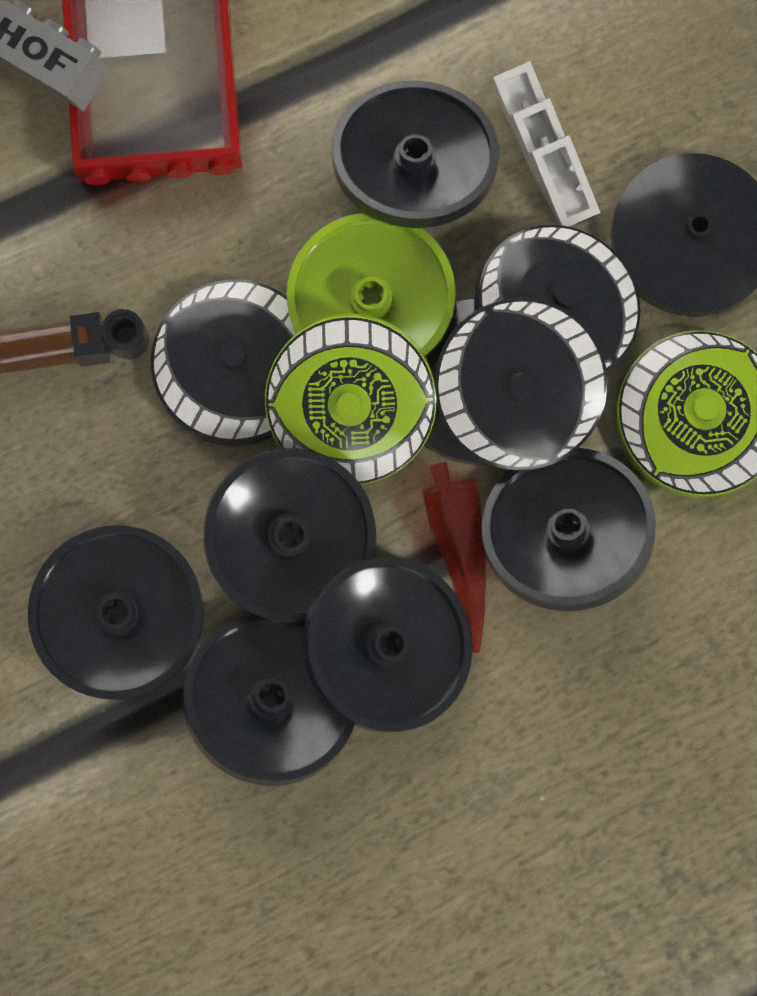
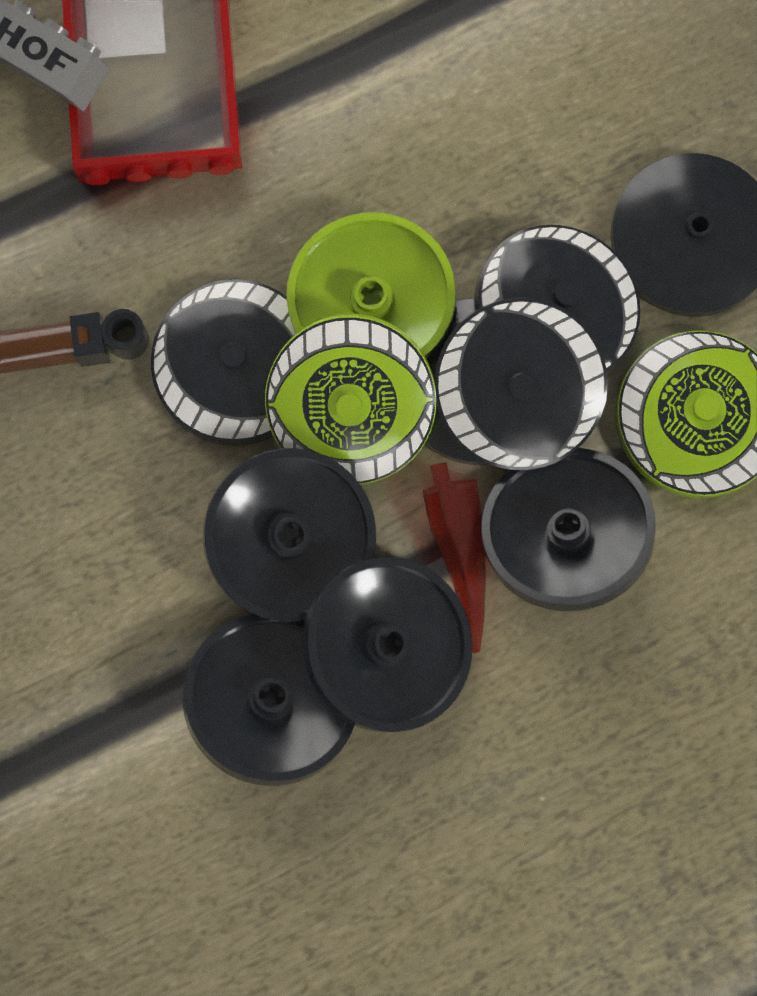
(115, 612): black dish -> none
(415, 154): black dish -> none
(545, 146): white slope -> none

